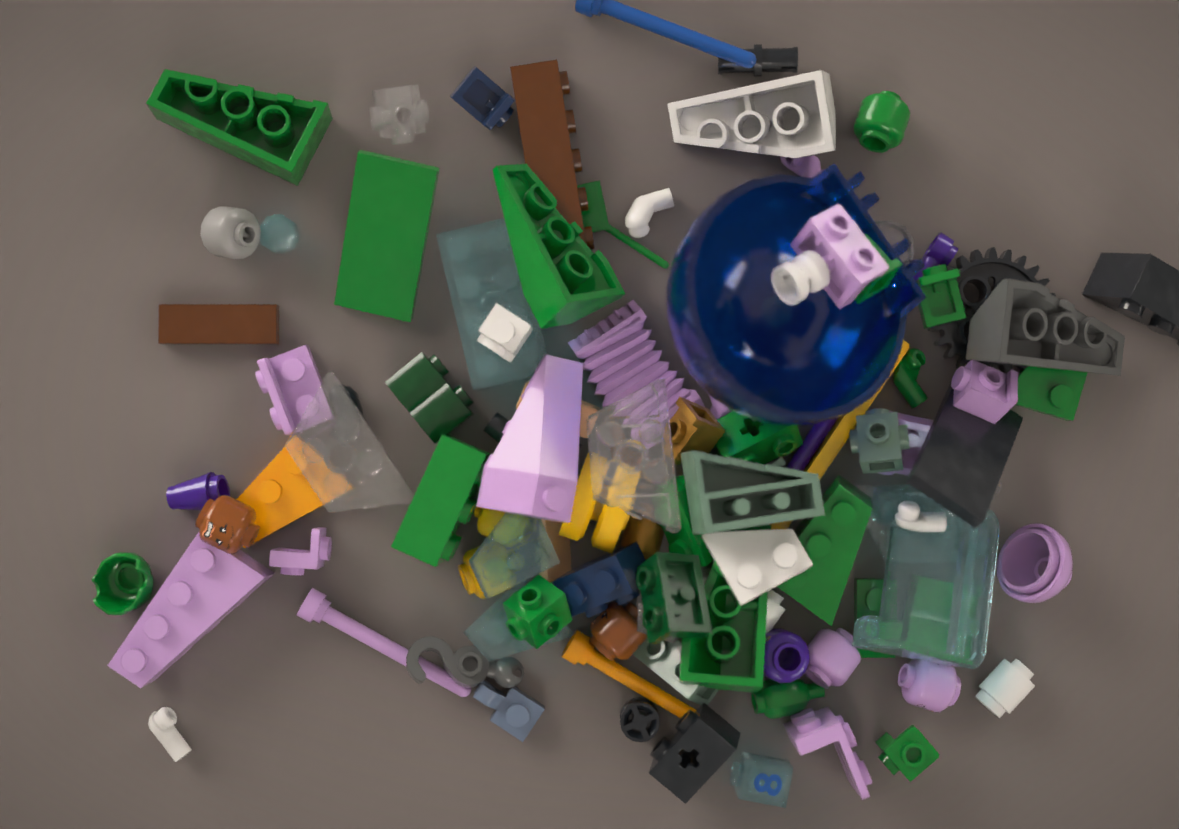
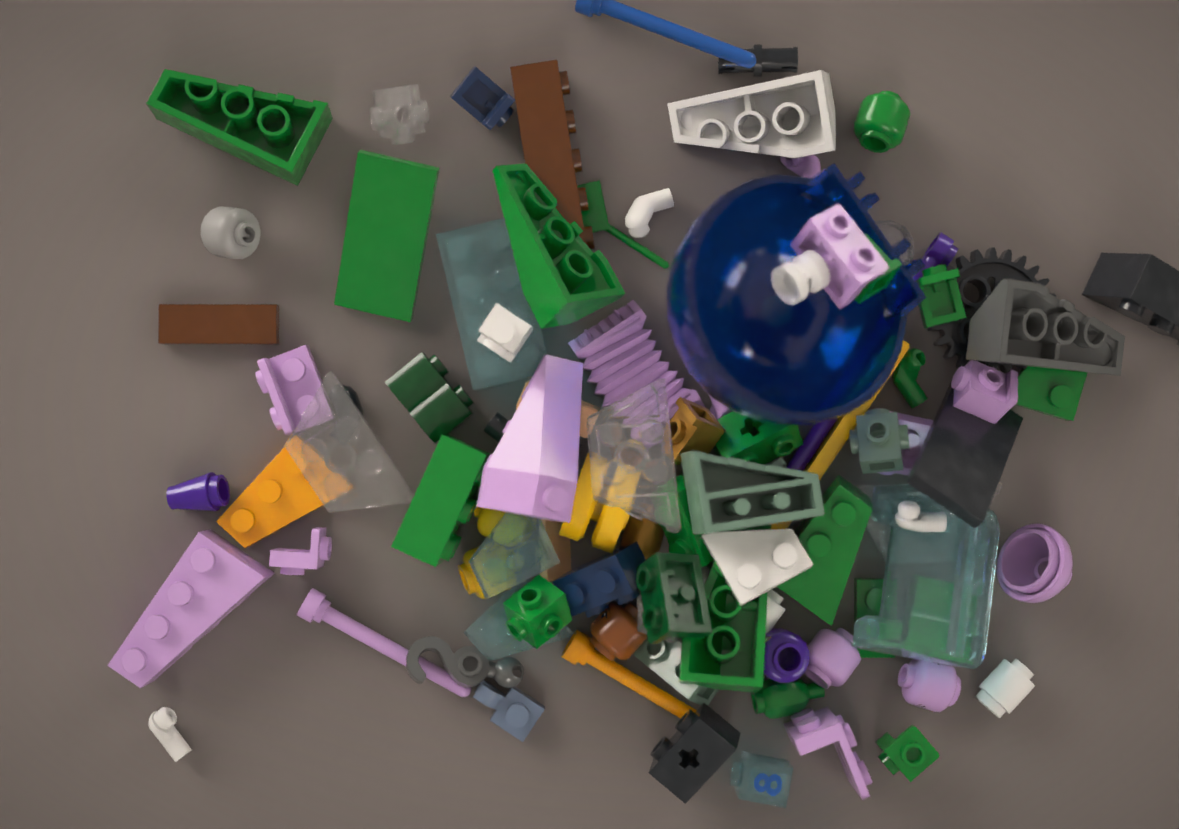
(122, 583): green hair -> none
(227, 524): dark orange head -> none
(279, 233): clear light blue tile -> none
(642, 727): black wheel -> none

